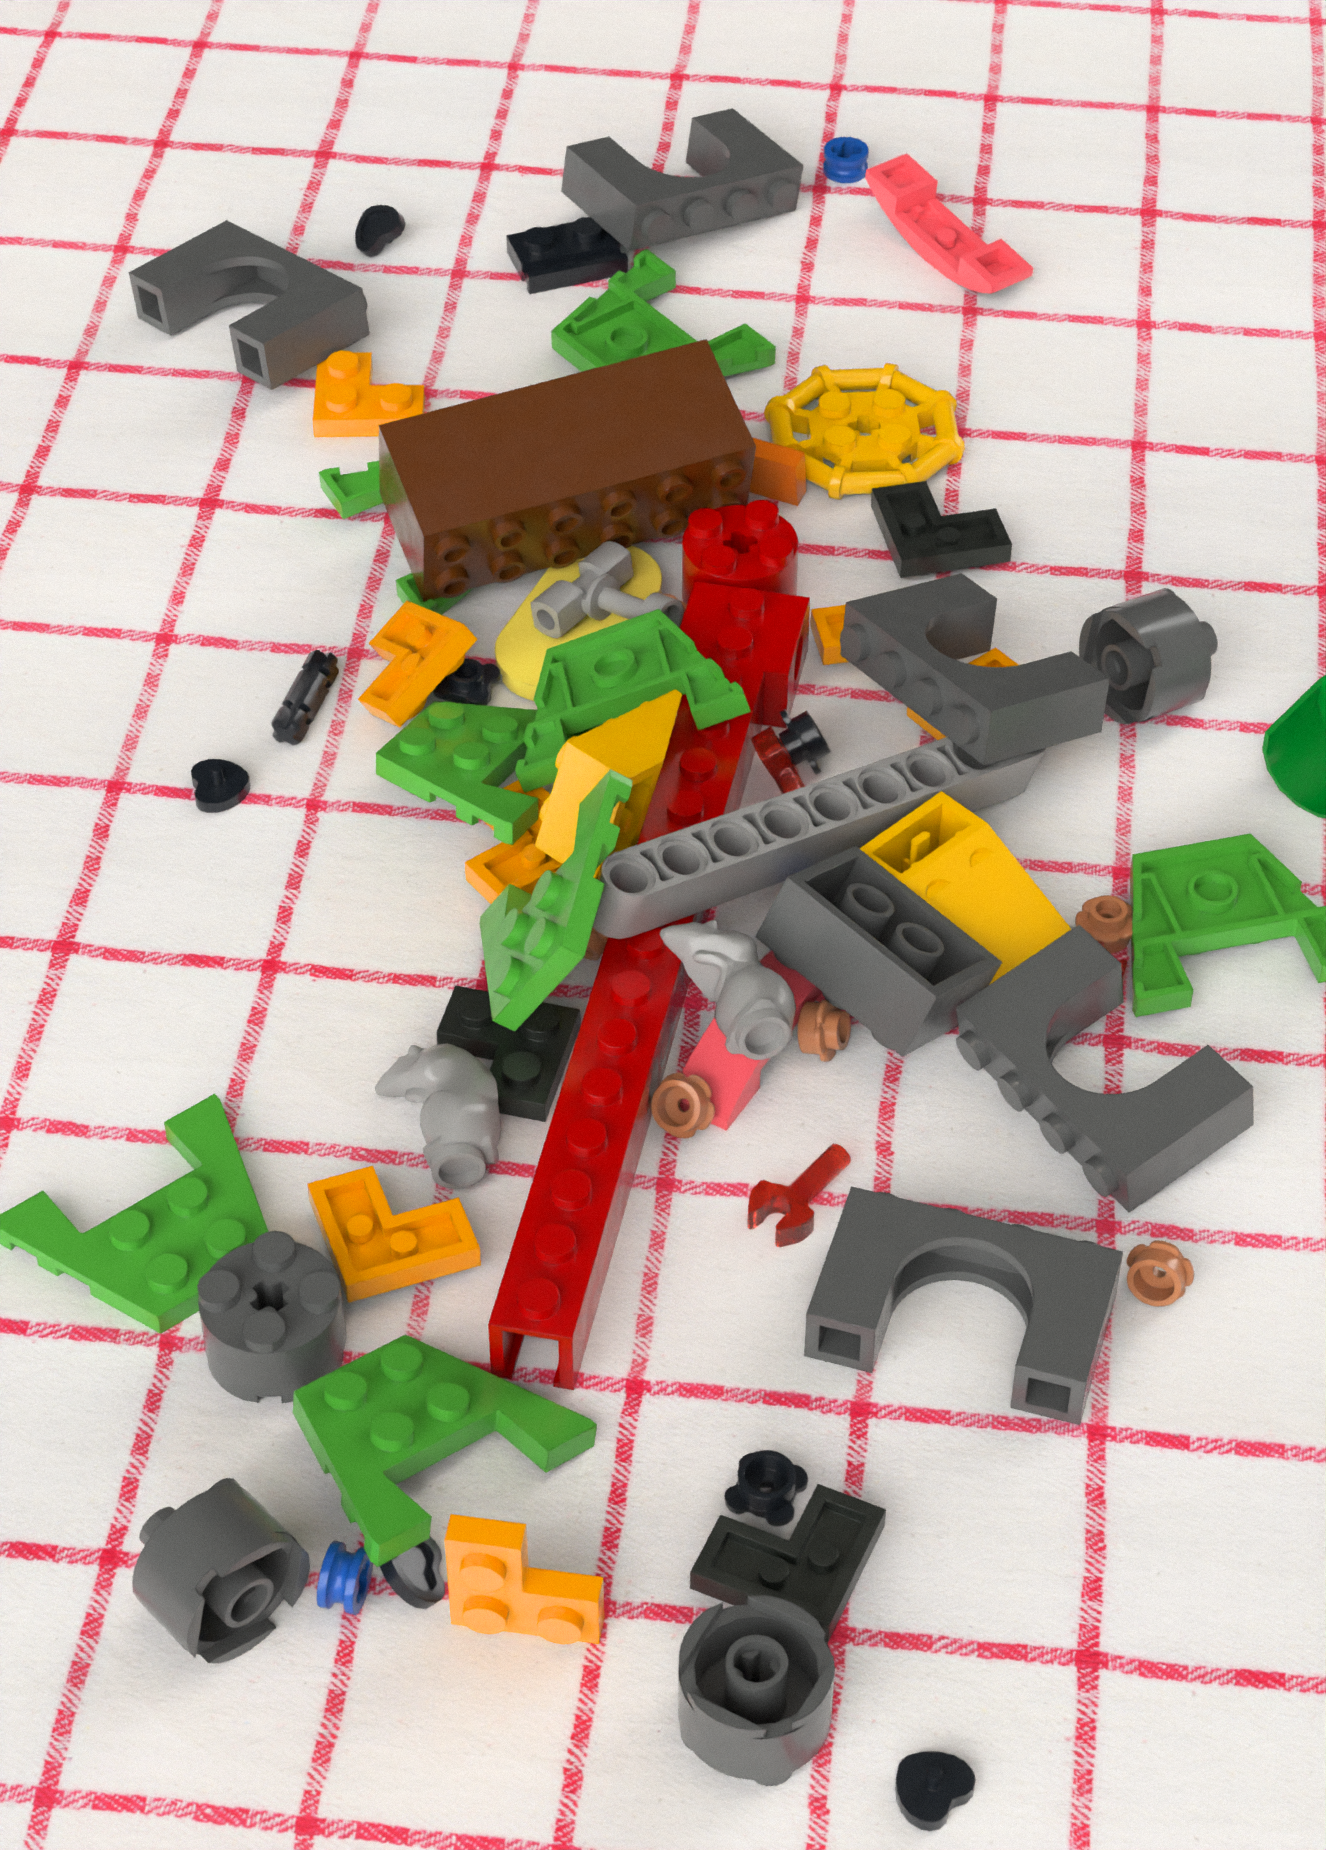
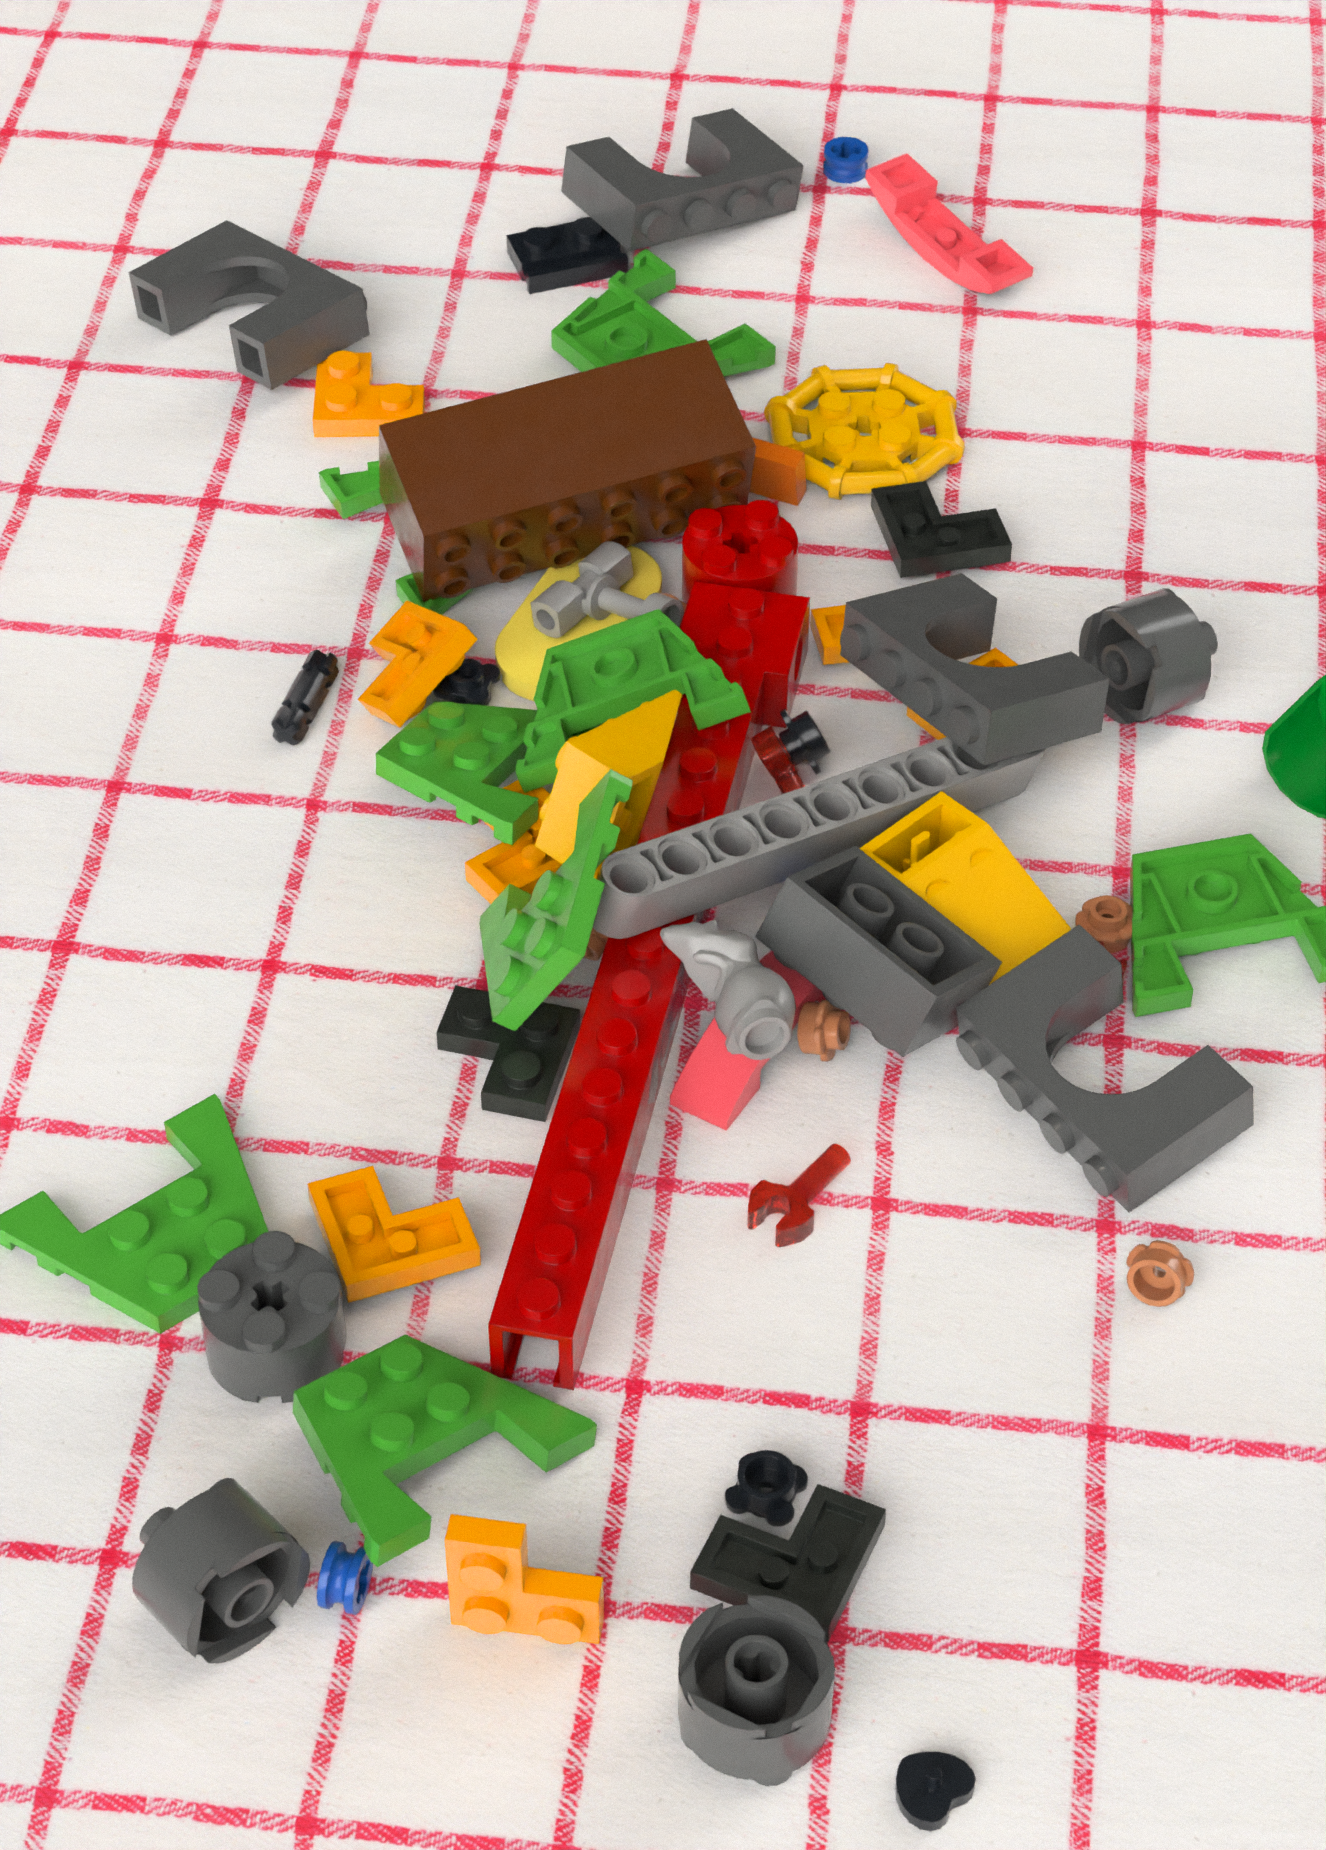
(219, 785): black piece -> none
(377, 227): black piece -> none
(417, 1575): black piece -> none
(457, 1111): light grey animal -> none
(667, 1109): nougat plate -> none
(898, 1245): dark grey arch -> none

